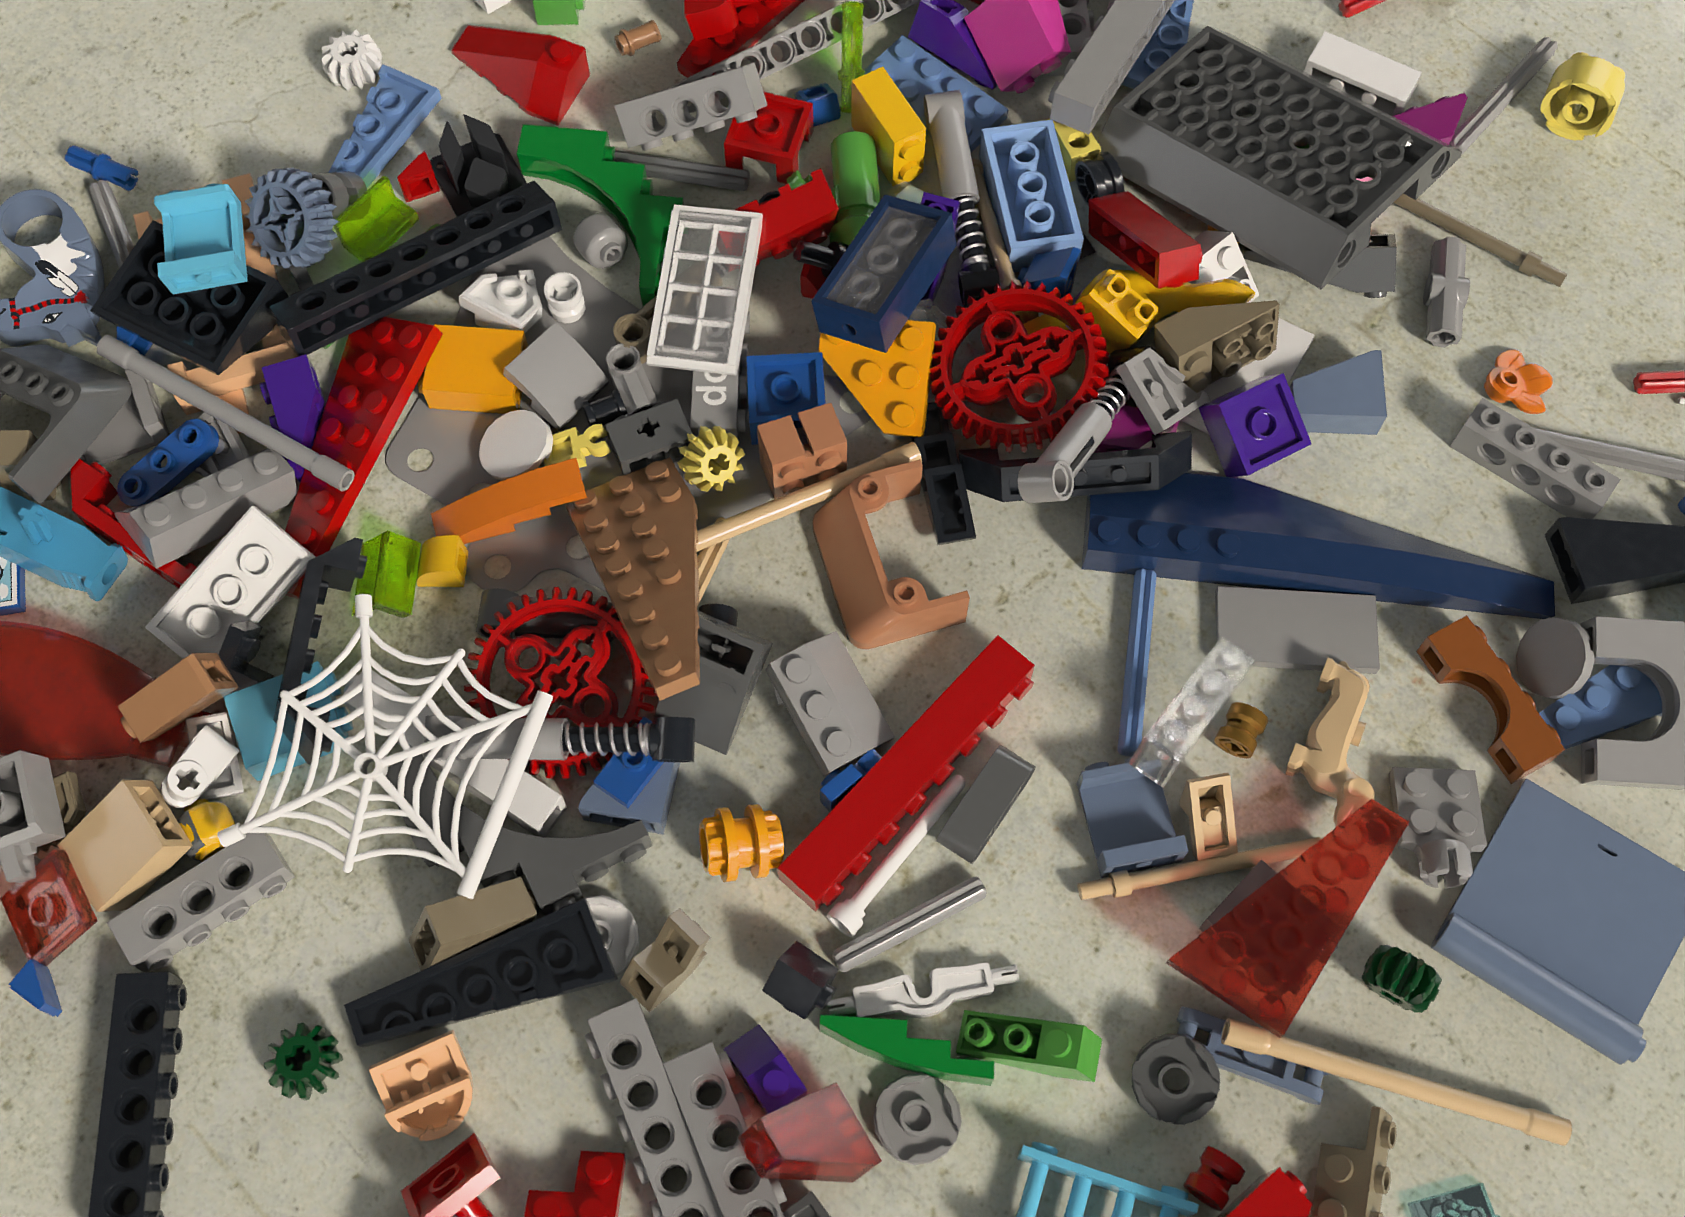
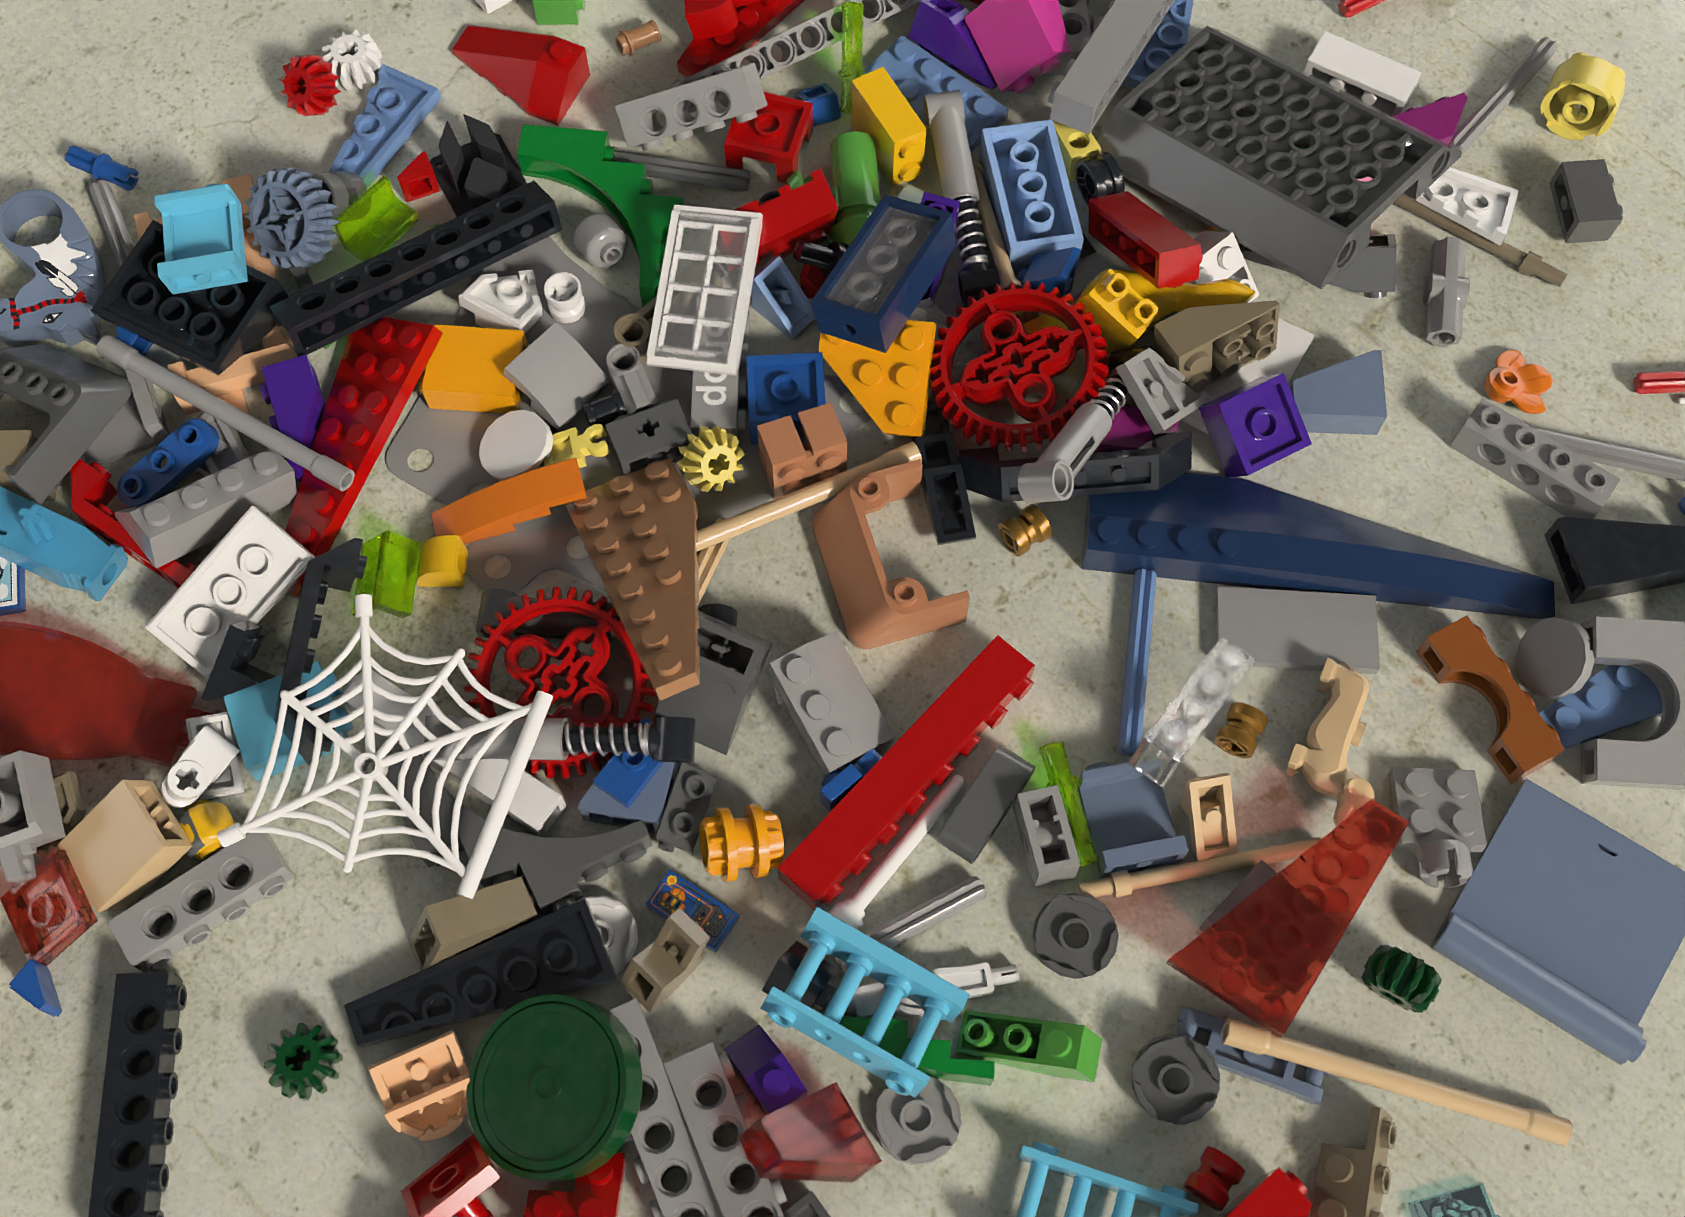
(176, 696): medium nougat slope -> none
(309, 85): none -> red gear
(554, 1088): none -> dark green brick
(685, 809): none -> dark grey hinge
(710, 914): none -> tile
(781, 299): none -> light blue slope
(900, 979): none -> medium azure fence
(1025, 530): none -> pearl gold wheel
(1046, 836): none -> light grey brick
(1060, 774): none -> clear neon green pin
(1100, 942): none -> dark grey tile
(1472, 203): none -> white wing
(1586, 201): none -> dark grey brick

